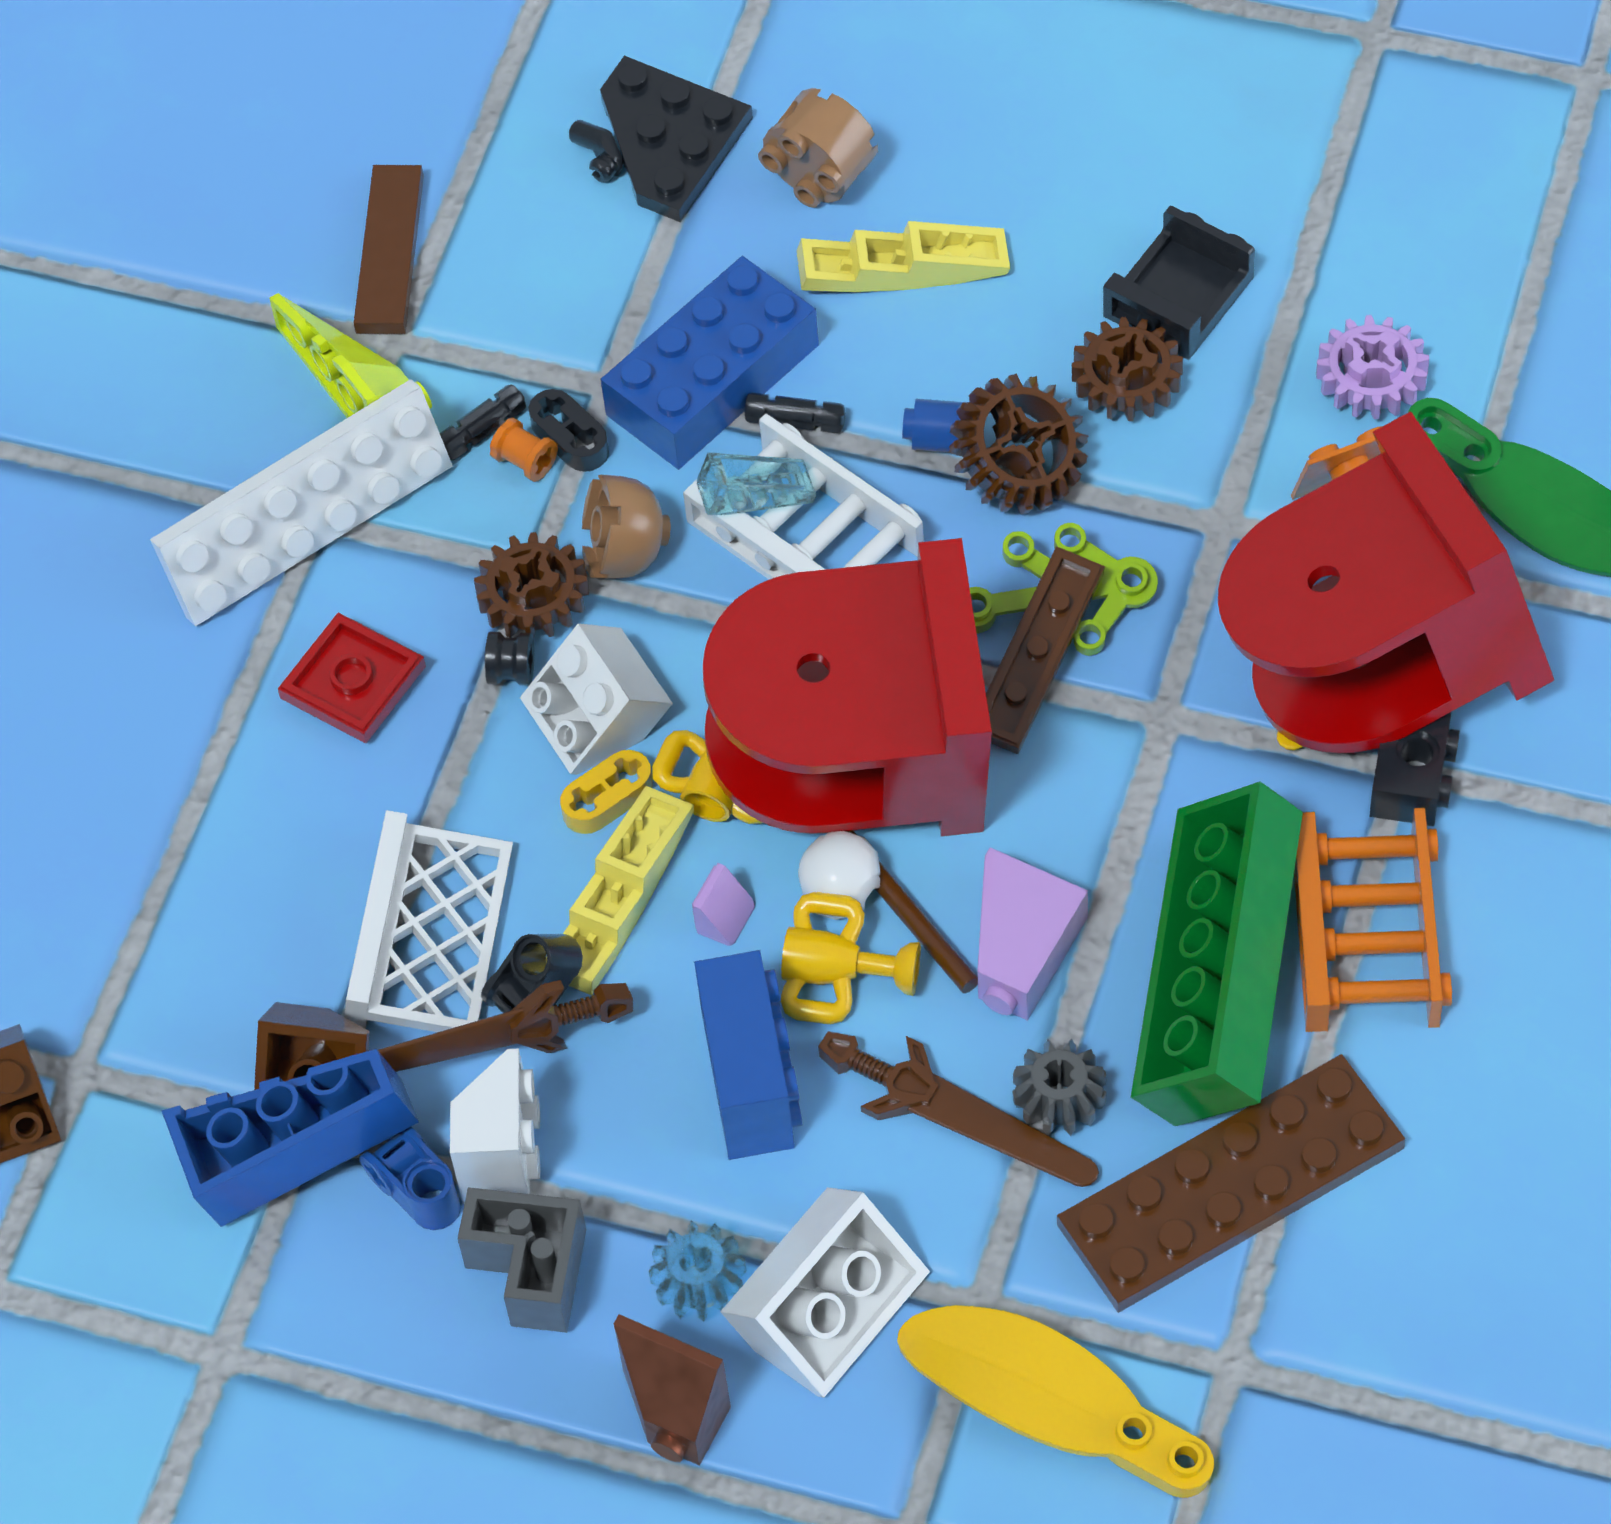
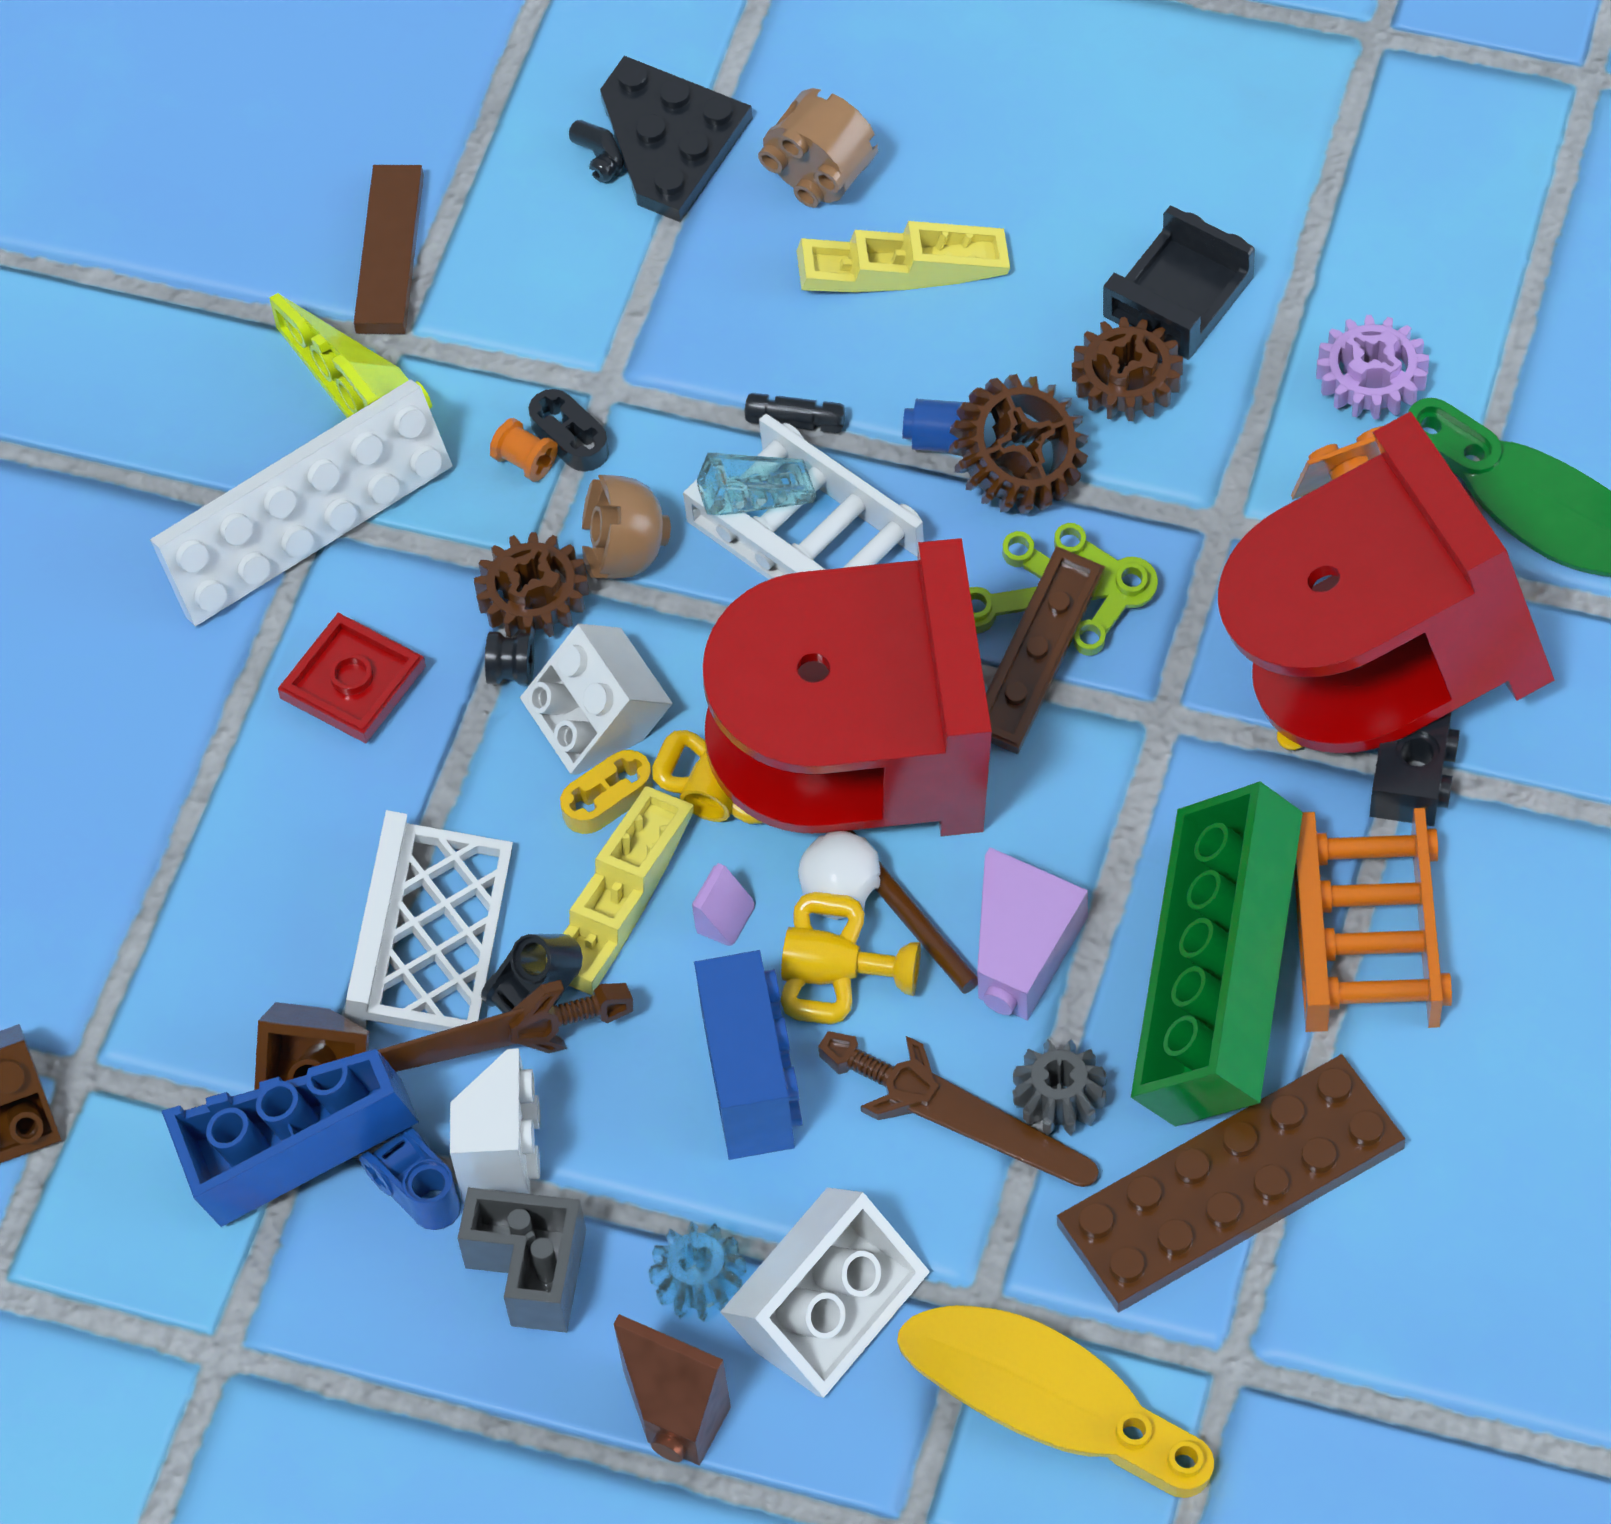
(482, 421): black axle -> none
(707, 359): blue brick -> none

